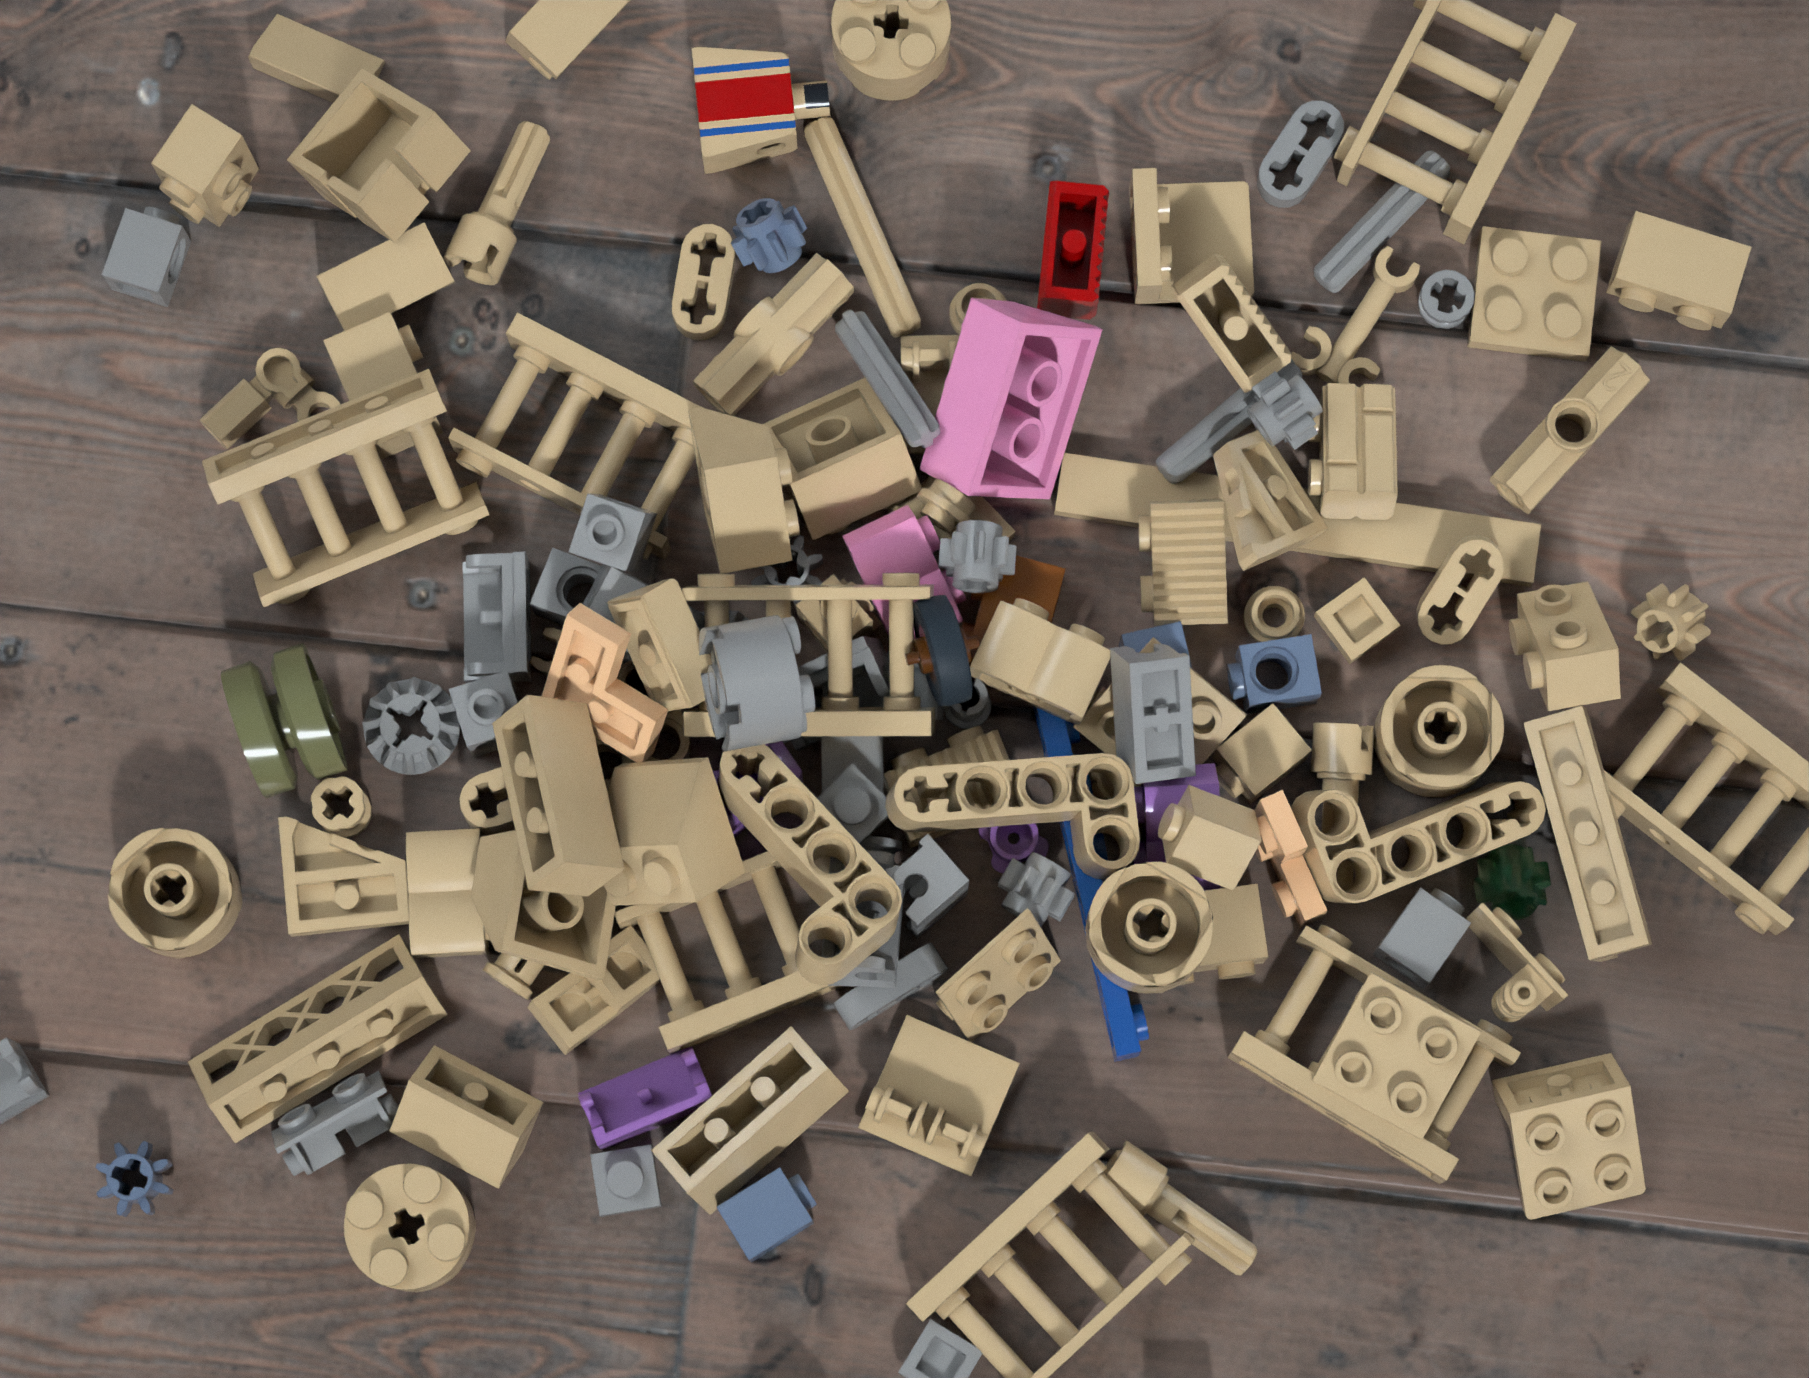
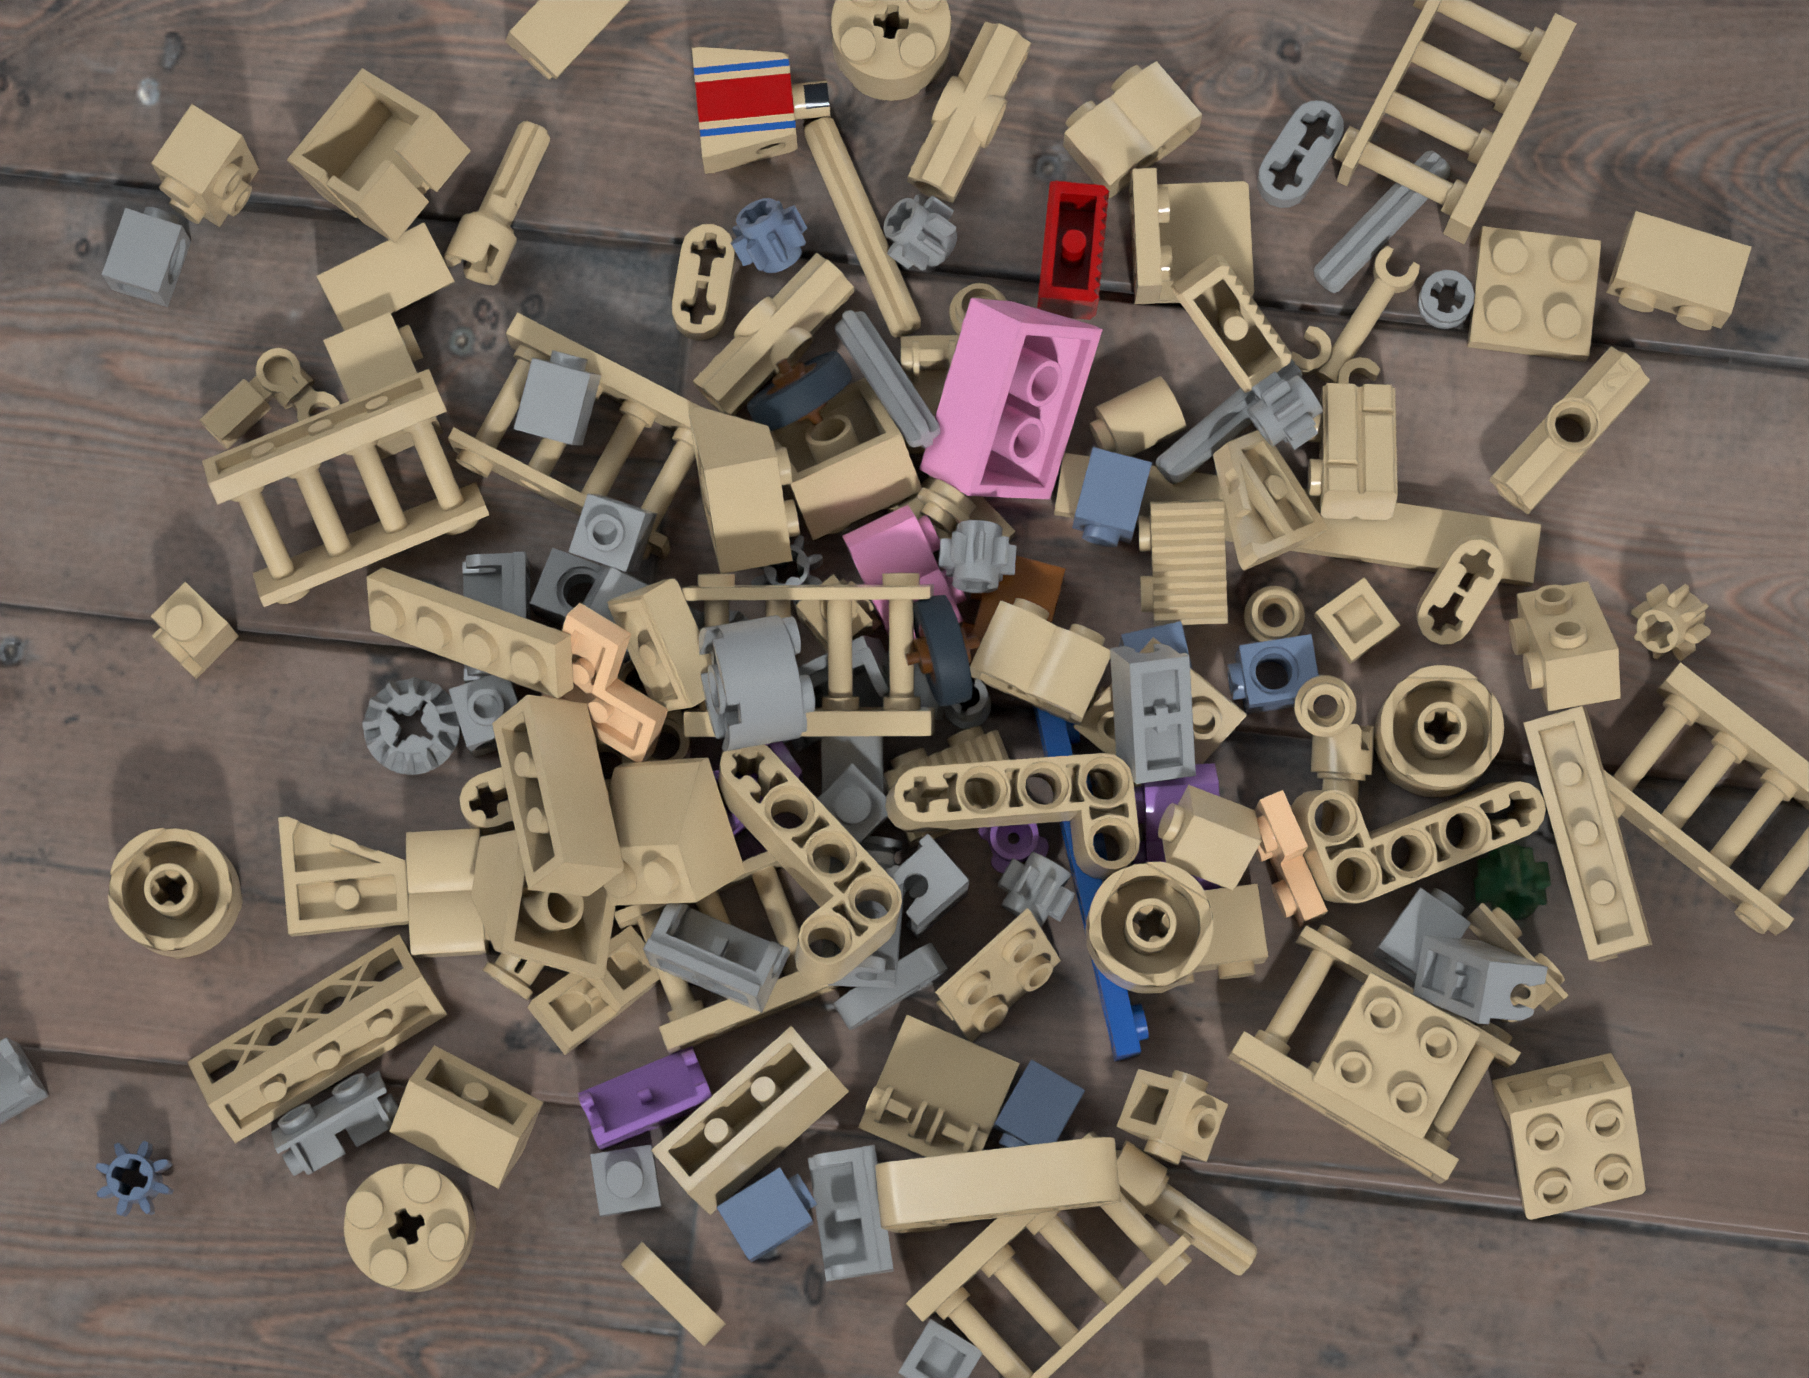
(192, 630): none -> tan brick
(278, 722): olive wheel -> none
(309, 58): tan slope -> none
(342, 789): tan bush -> none
(470, 632): none -> tan plate
(558, 399): none -> light grey brick
(673, 1294): none -> tan beam
(715, 955): none -> light grey hinge
(800, 391): none -> black wheel
(849, 1214): none -> light grey hinge
(920, 232): none -> light grey gear
(969, 112): none -> tan piece
(996, 1184): none -> tan beam
(1037, 1108): none -> sand blue brick
(1111, 497): none -> sand blue brick
(1130, 128): none -> tan brick
(1138, 419): none -> tan brick
(1172, 1115): none -> tan brick
(1259, 755): tan brick -> none
(1325, 725): none -> tan plate
(1474, 978): none -> light grey hinge

